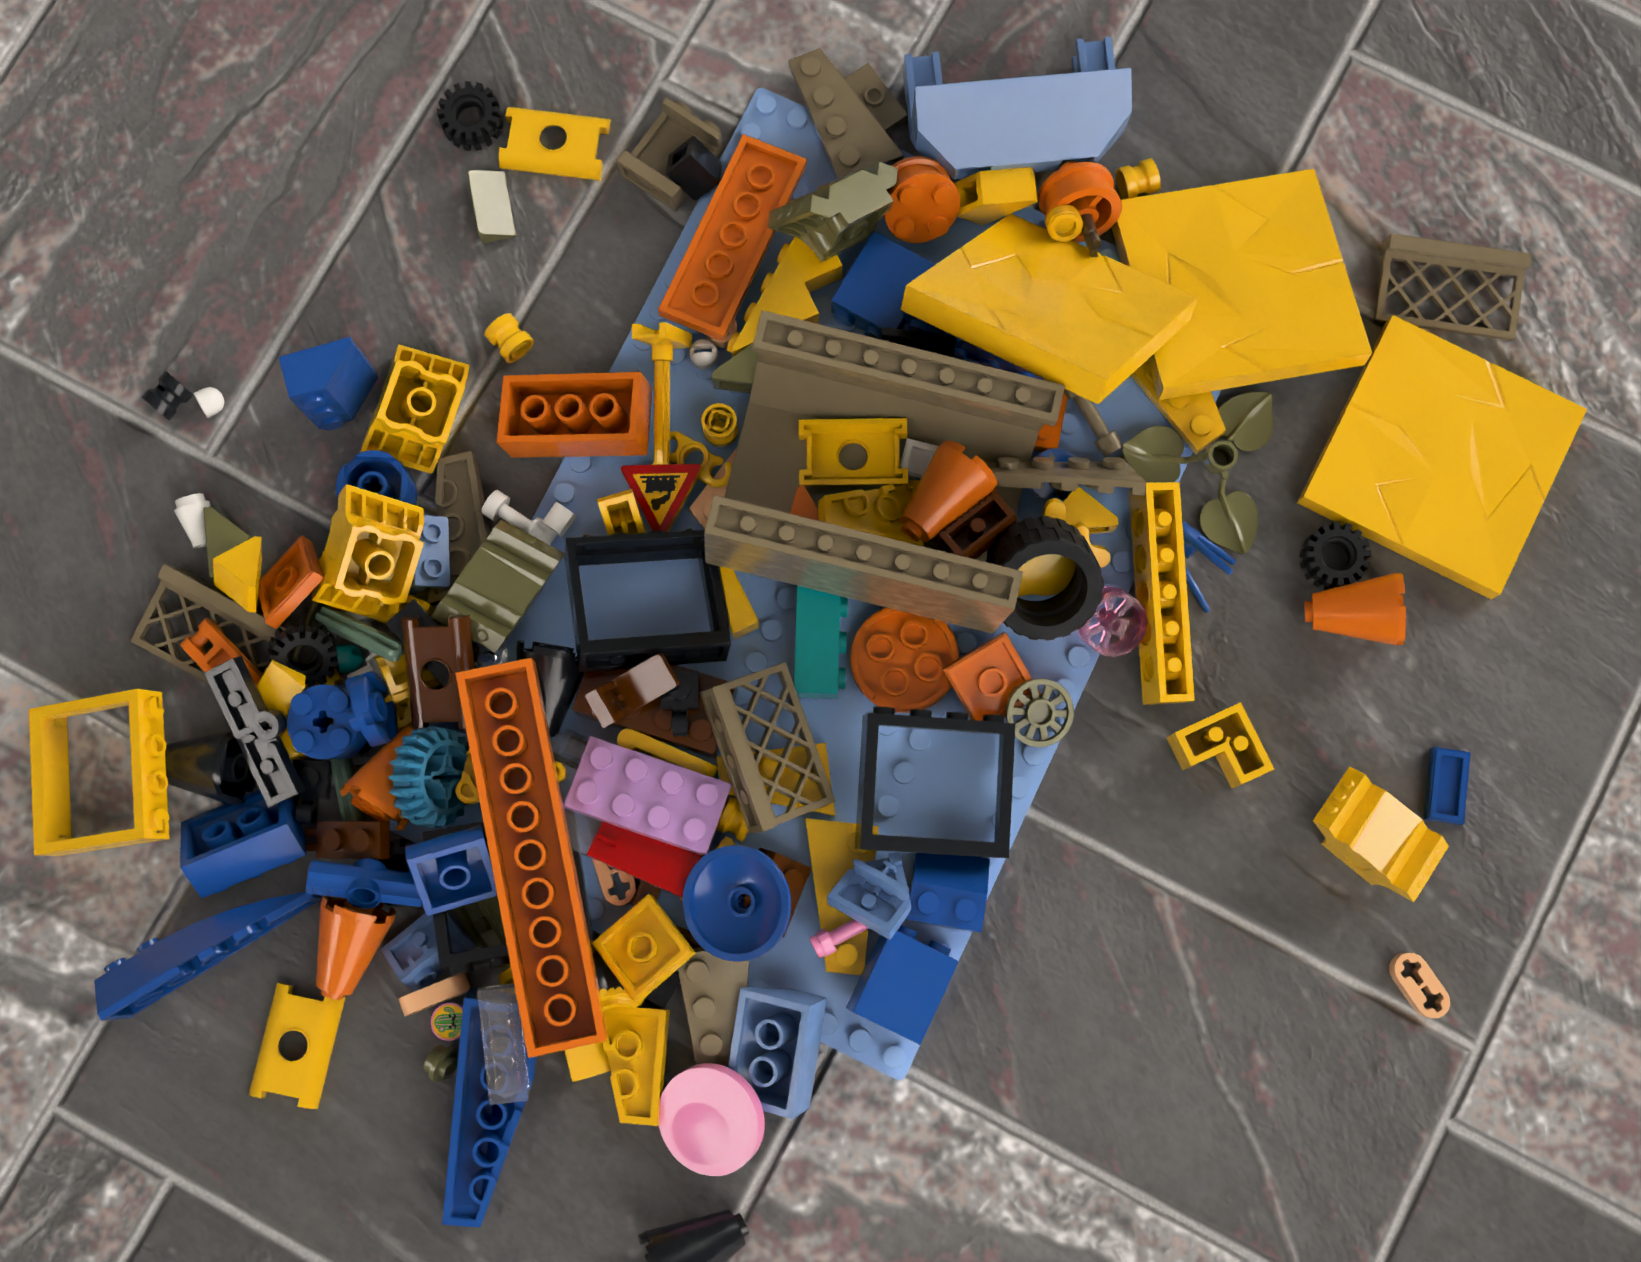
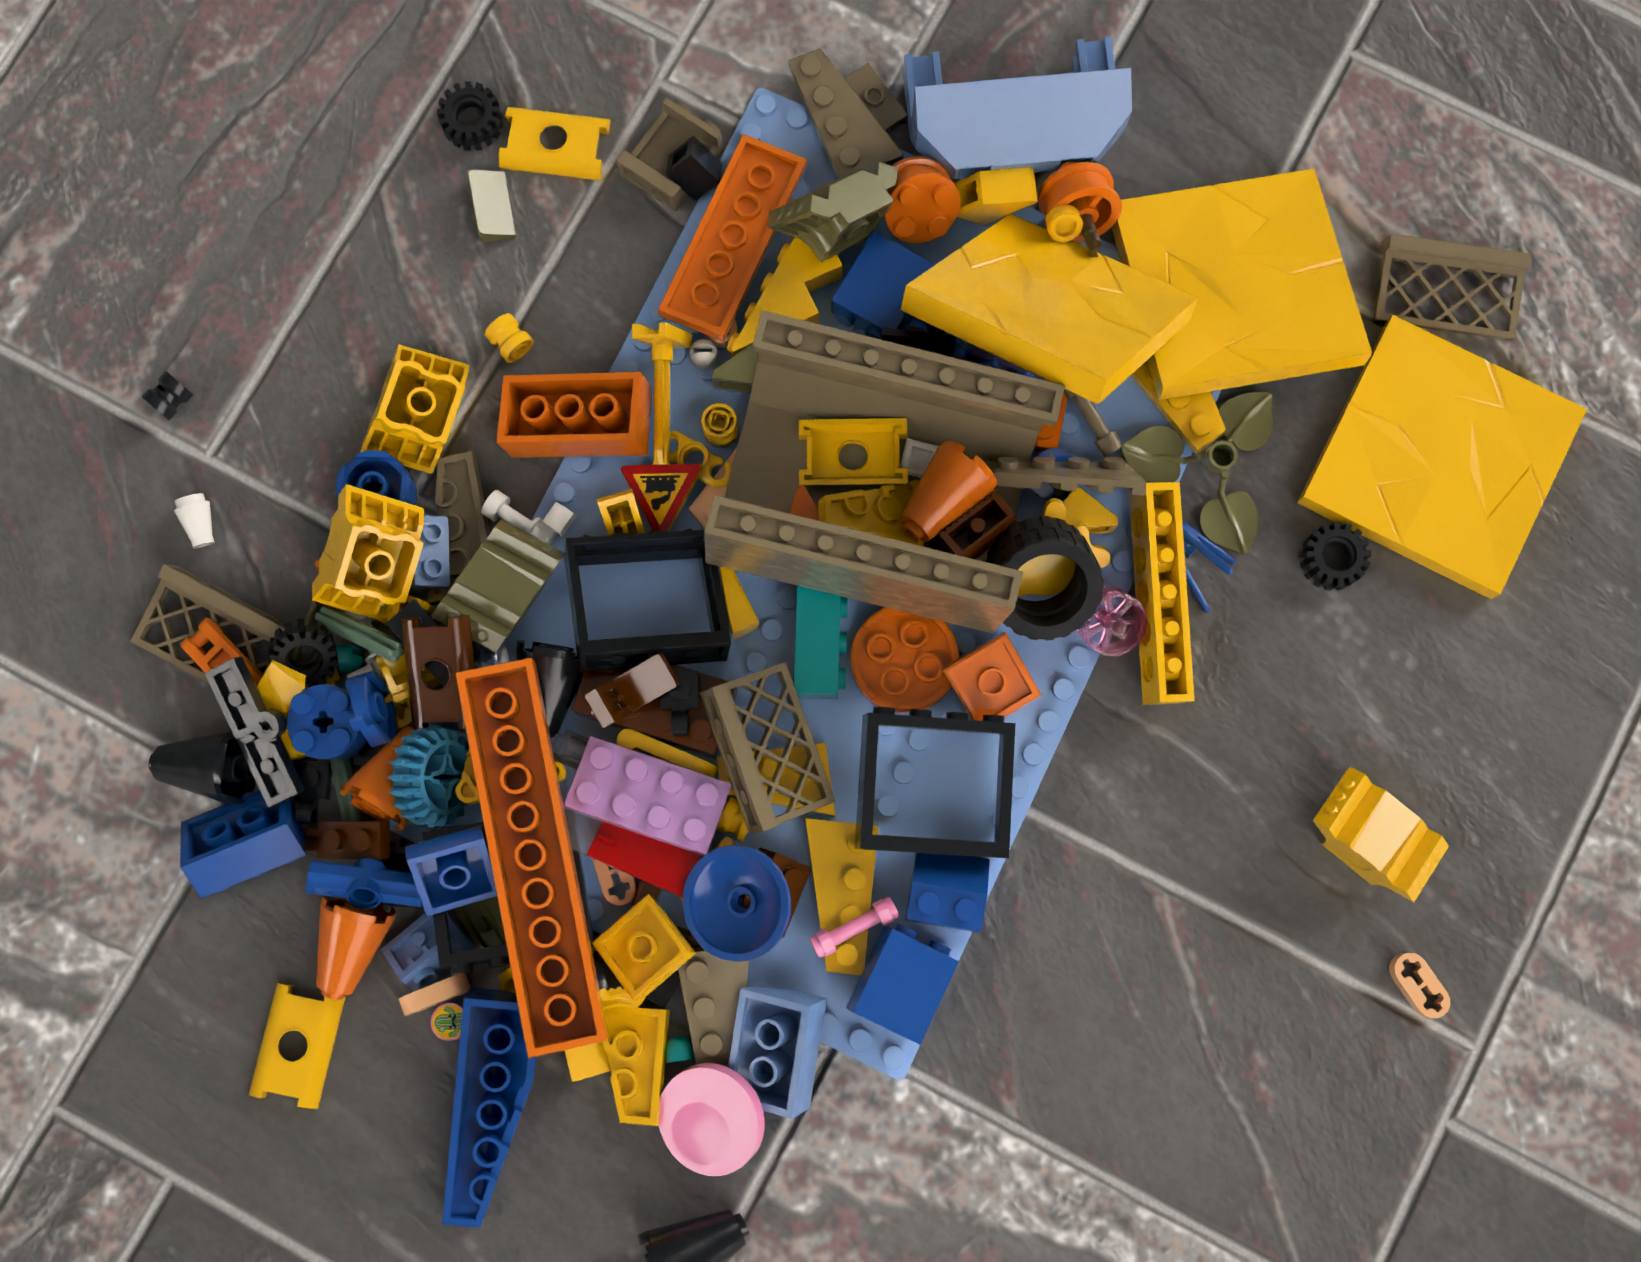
(51, 773): yellow window -> none
(184, 955): blue wedge -> none
(210, 401): white hinge -> none
(220, 535): olive slope -> none
(239, 573): yellow slope -> none
(289, 581): orange tile -> none
(329, 381): blue slope -> none
(441, 1063): olive plate -> none
(503, 1044): clear plate -> none
(679, 1049): none -> teal hinge
(874, 894): medium blue slope -> none
(1040, 712): olive wheel -> none
(1138, 179): yellow wheel -> none
(1228, 738): yellow brick -> none
(1362, 610): orange cone -> none
(1447, 786): blue tile -> none

